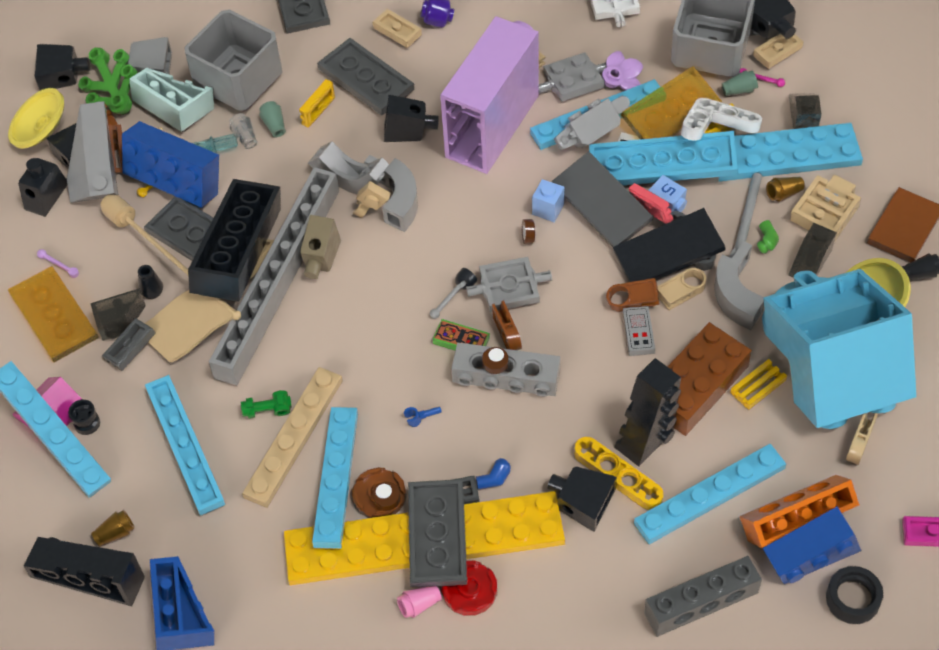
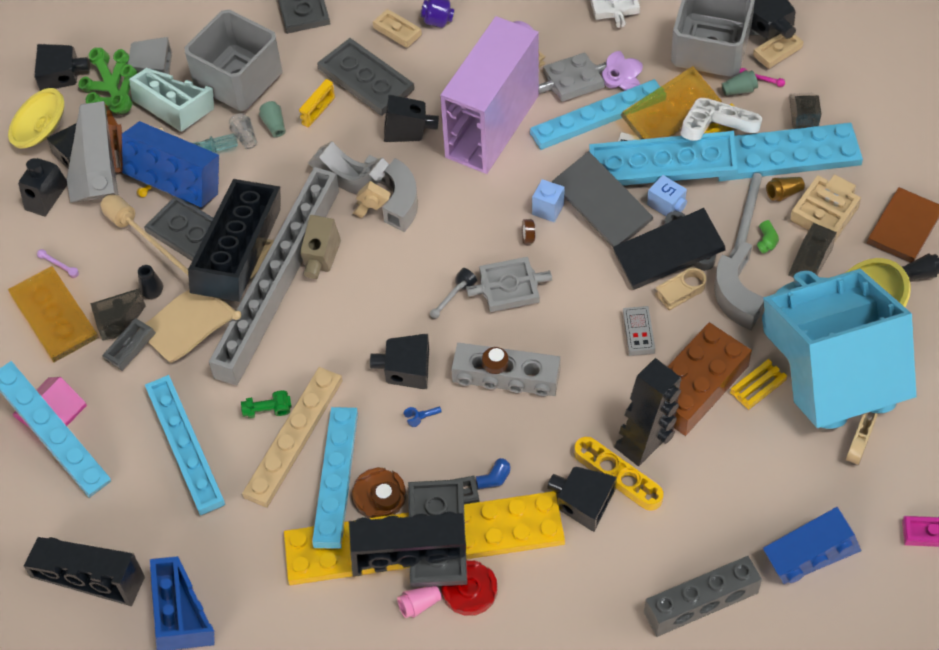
(84, 417): black wheel -> none
(113, 528): pearl gold cone -> none
(404, 361): none -> black torso
(405, 540): none -> black wedge
(450, 333): tile -> none
(506, 327): dark orange piece -> none
(592, 124): light grey hinge -> none
(640, 294): dark orange piece -> none
(652, 203): coral tile -> none
(709, 494): medium azure plate -> none
(795, 510): orange brick -> none
(861, 576): black tyre -> none

